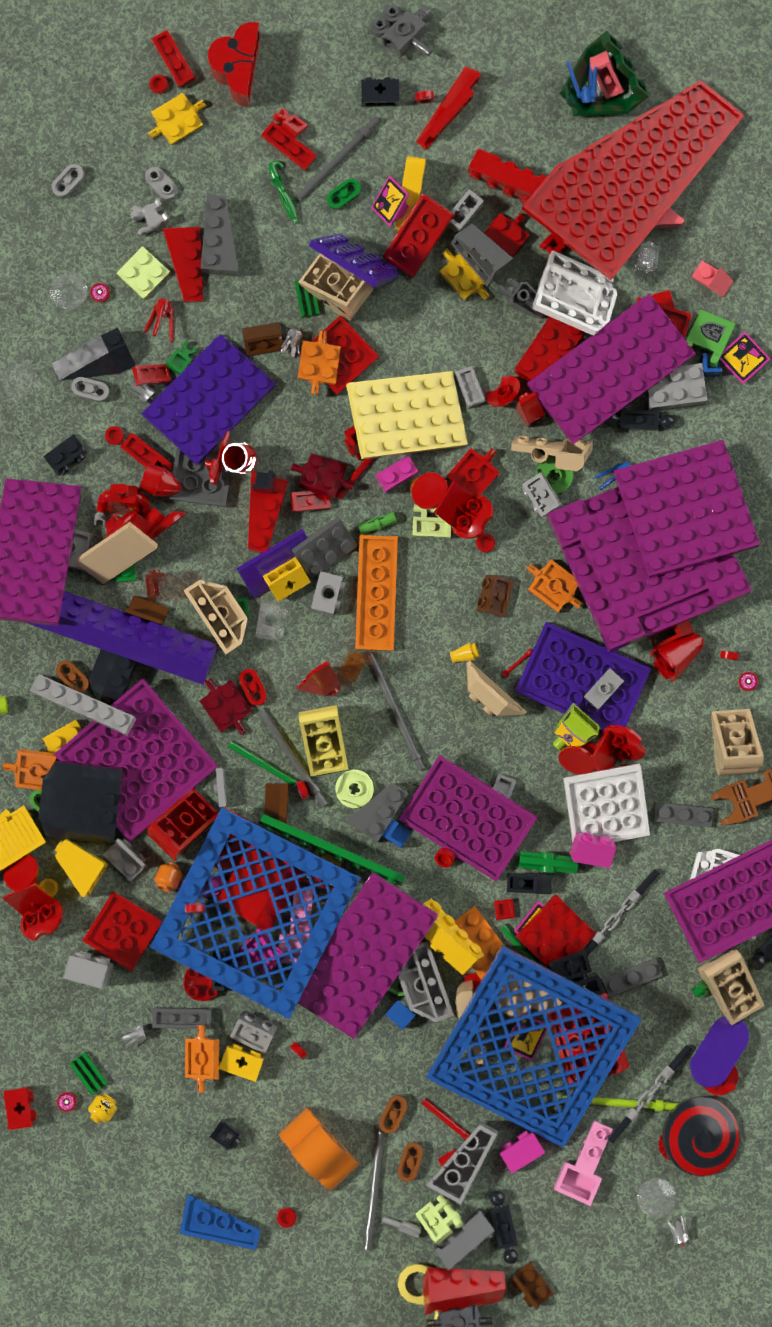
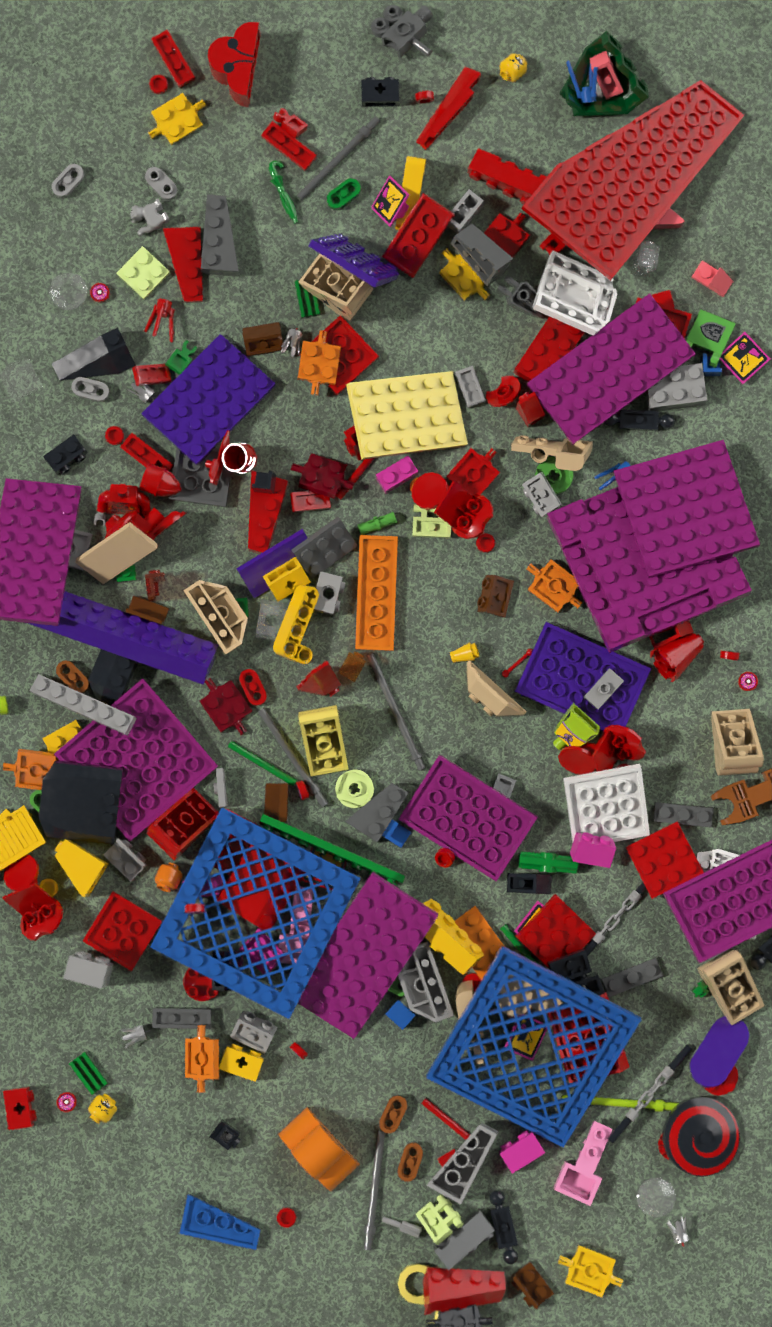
(304, 600): none -> yellow beam
(504, 909): red tile -> none
(513, 67): none -> yellow head
(590, 1271): none -> yellow plate
(664, 860): none -> red plate

